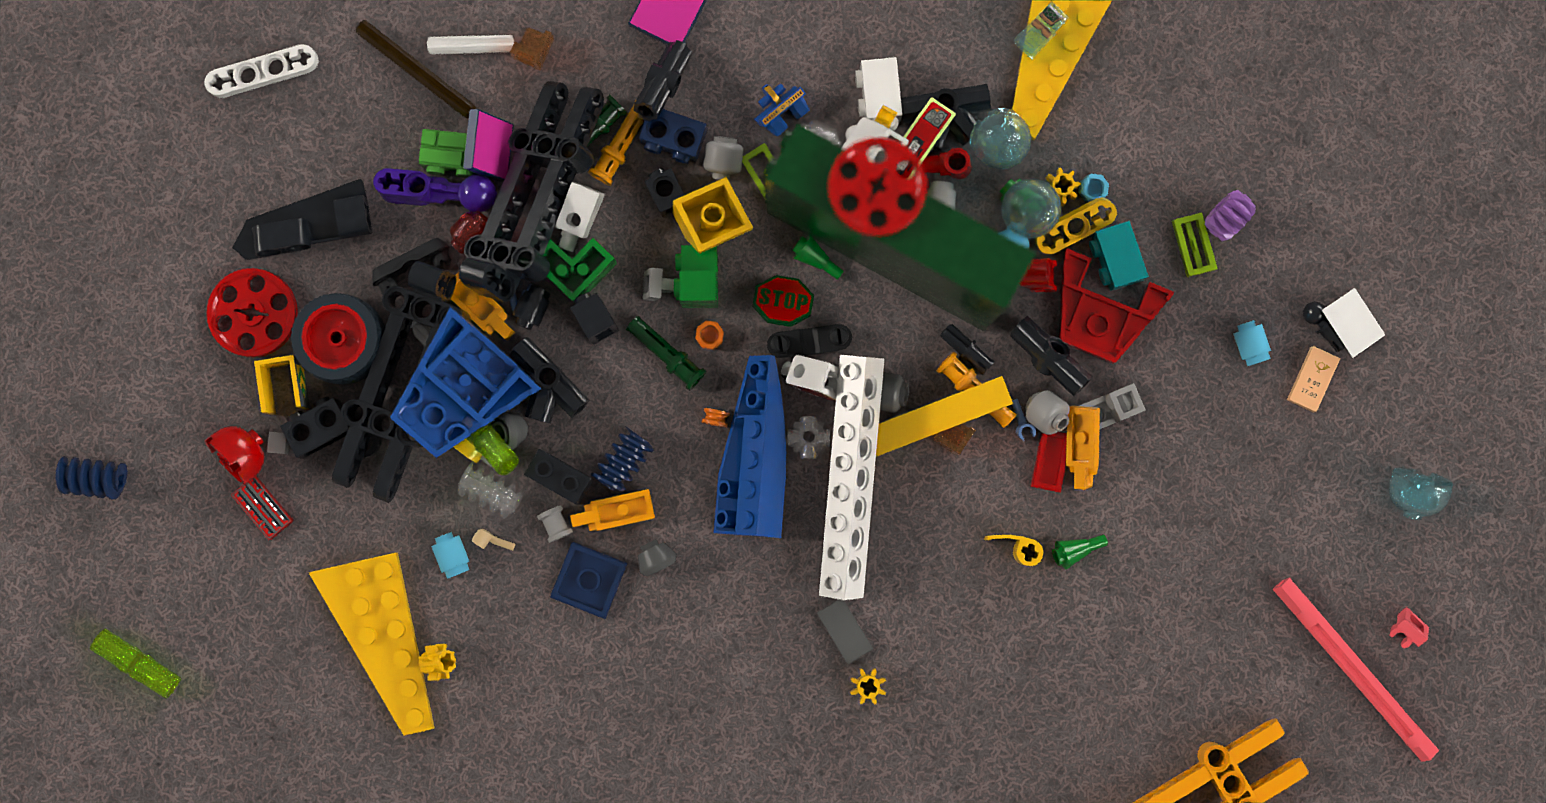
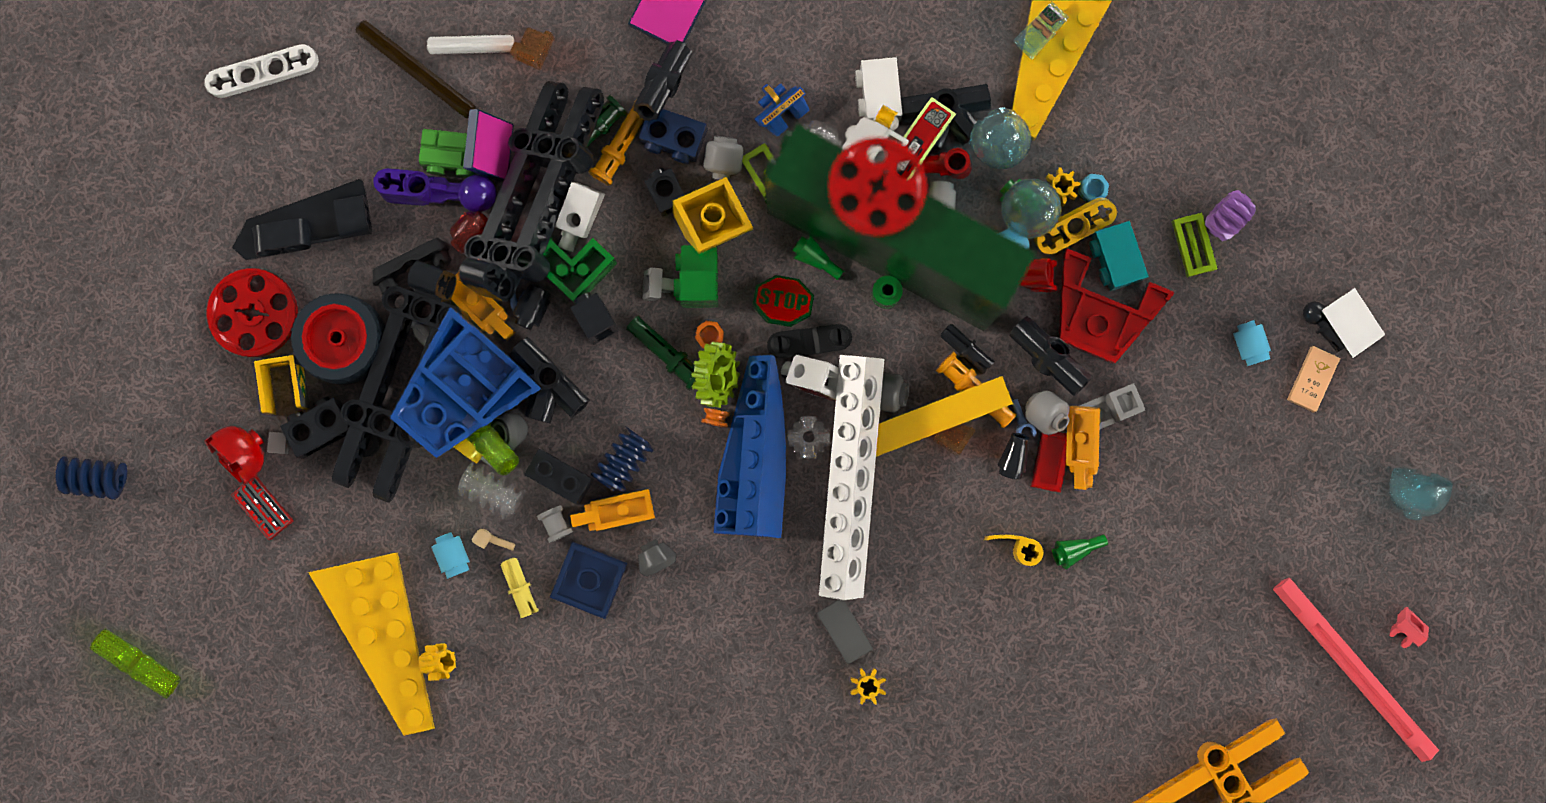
(519, 587): none -> light yellow axle
(715, 374): none -> lime gear
(882, 300): none -> green brick
(1014, 458): none -> black cone

